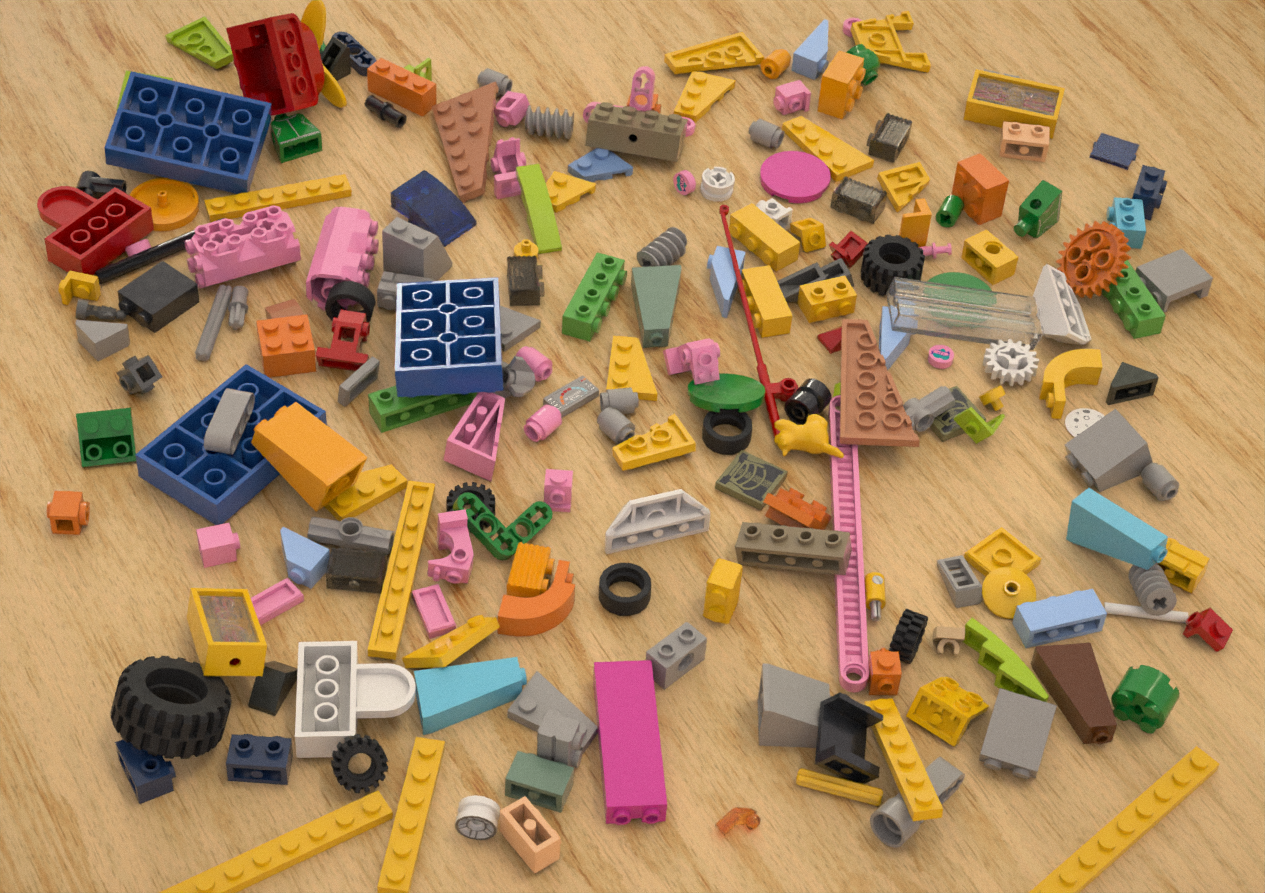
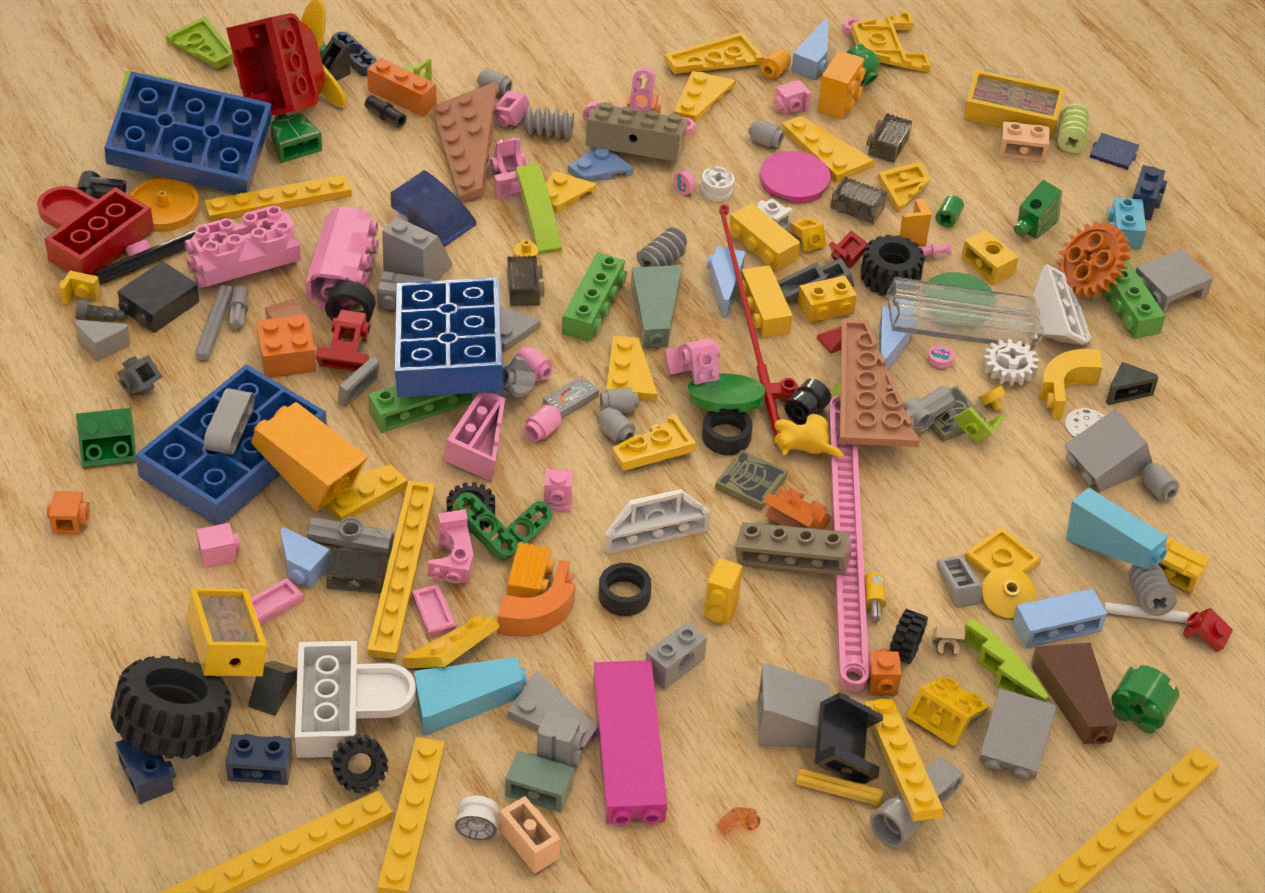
(980, 188): orange brick -> none
(1073, 128): none -> yellowish green piece

